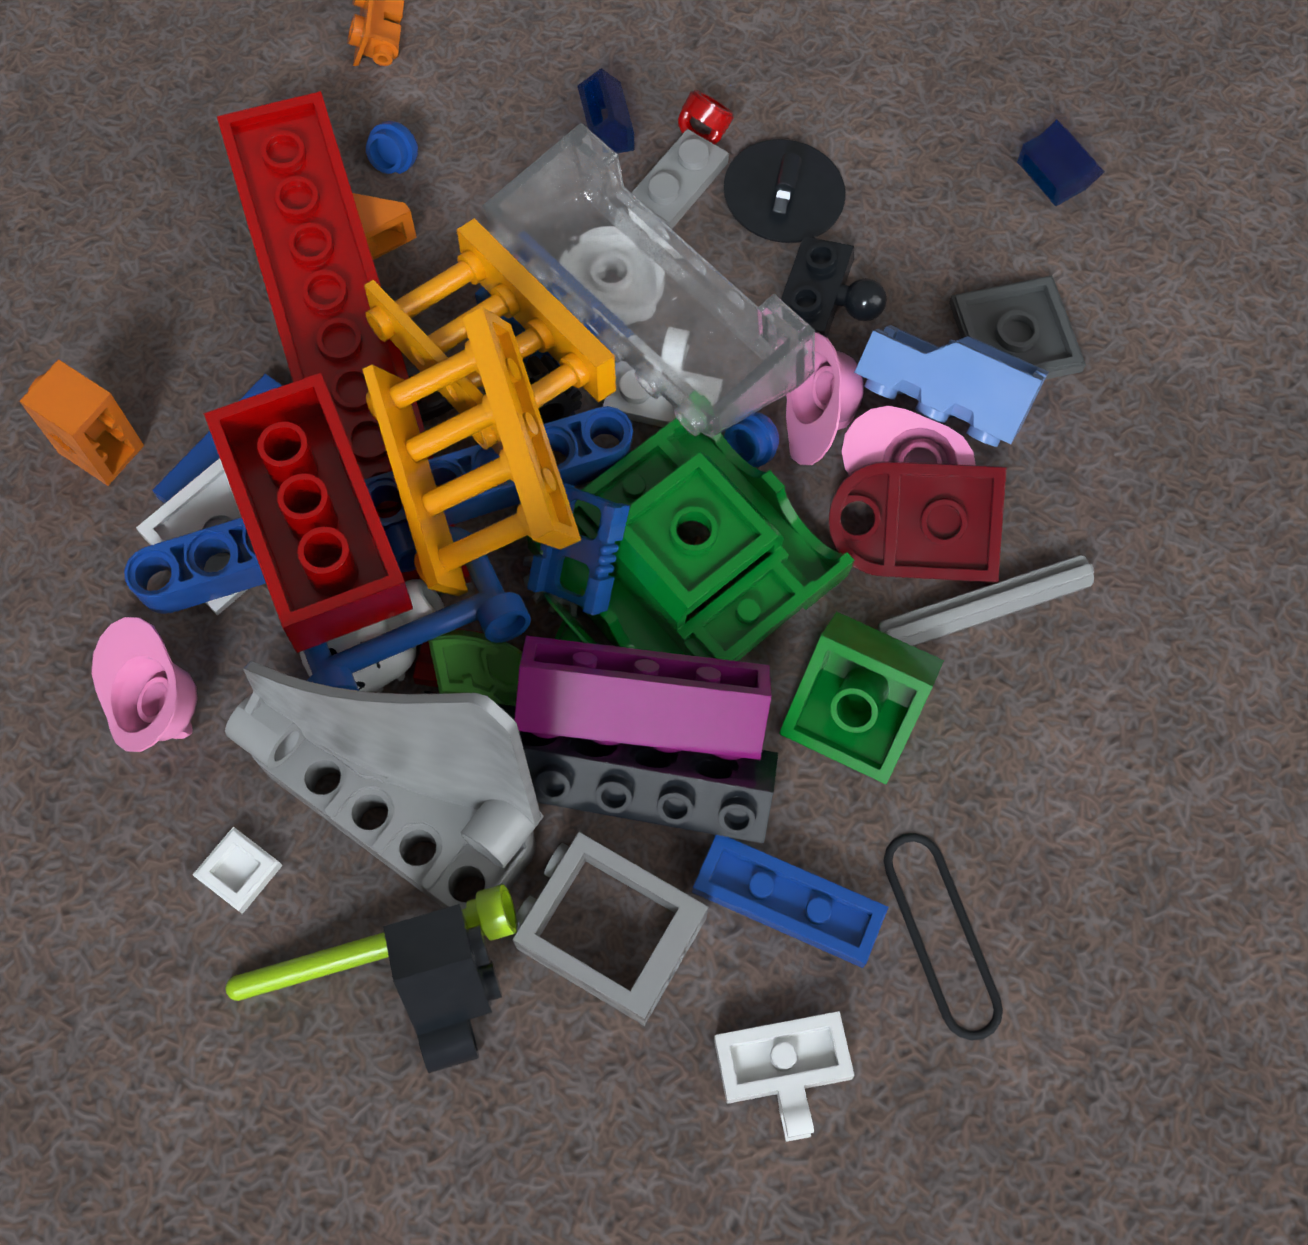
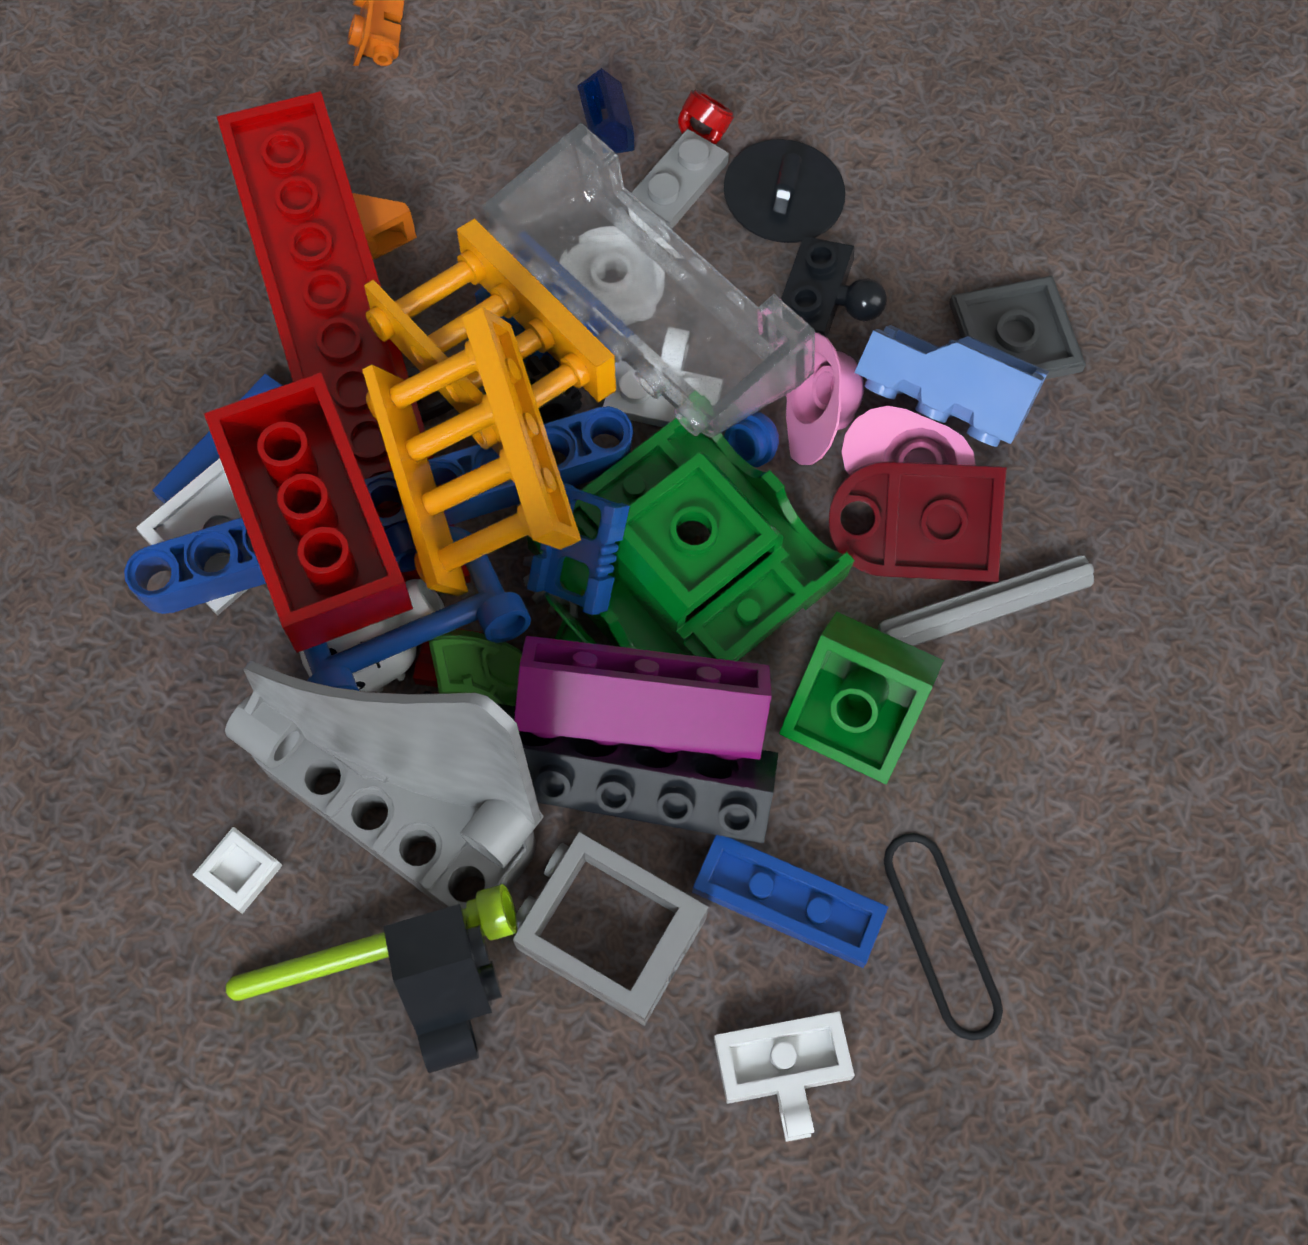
(82, 421): orange brick -> none
(141, 687): bright pink piece -> none
(391, 147): blue plate -> none
(1059, 164): clear blue piece -> none

